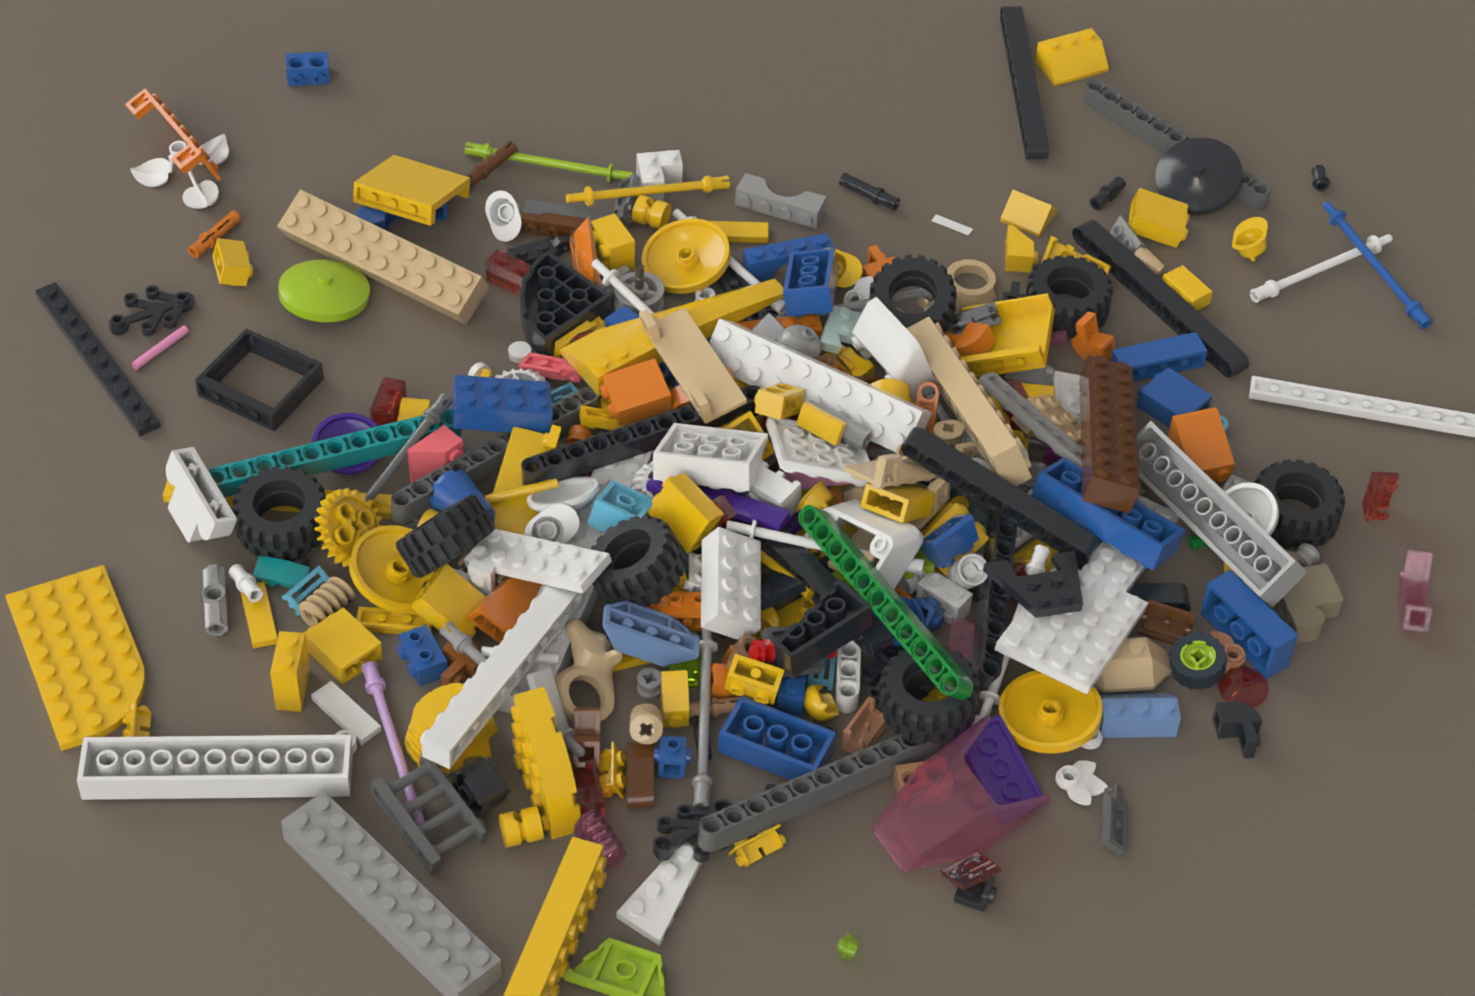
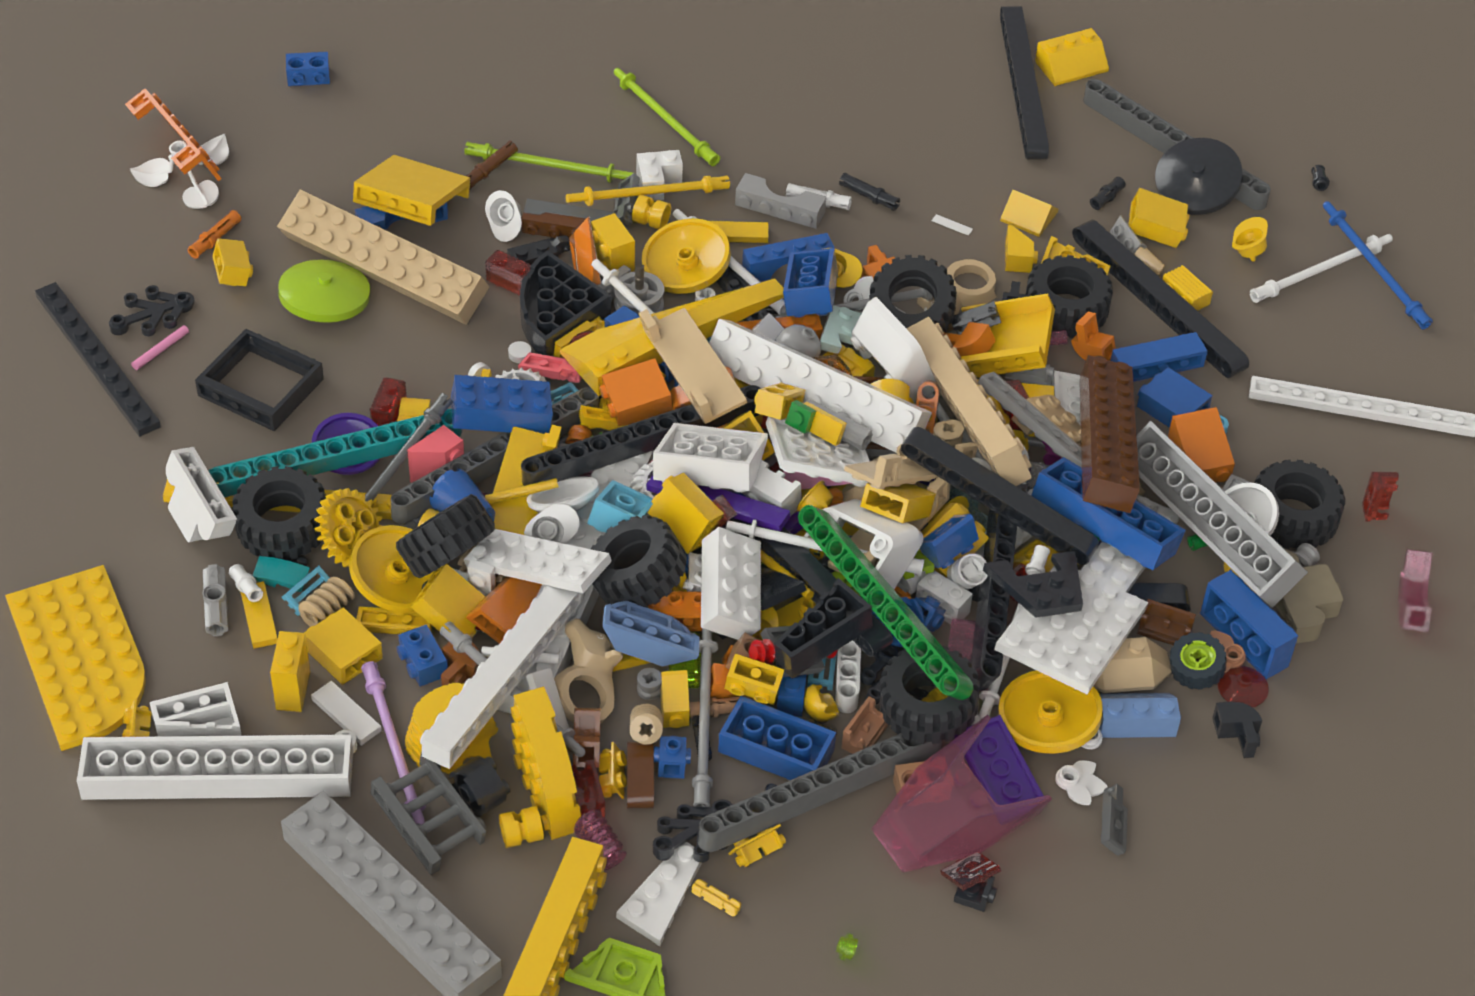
(197, 713): none -> white wedge
(702, 148): none -> lime bar
(716, 897): none -> yellow axle
(800, 416): none -> green plate
(832, 198): none -> white pin

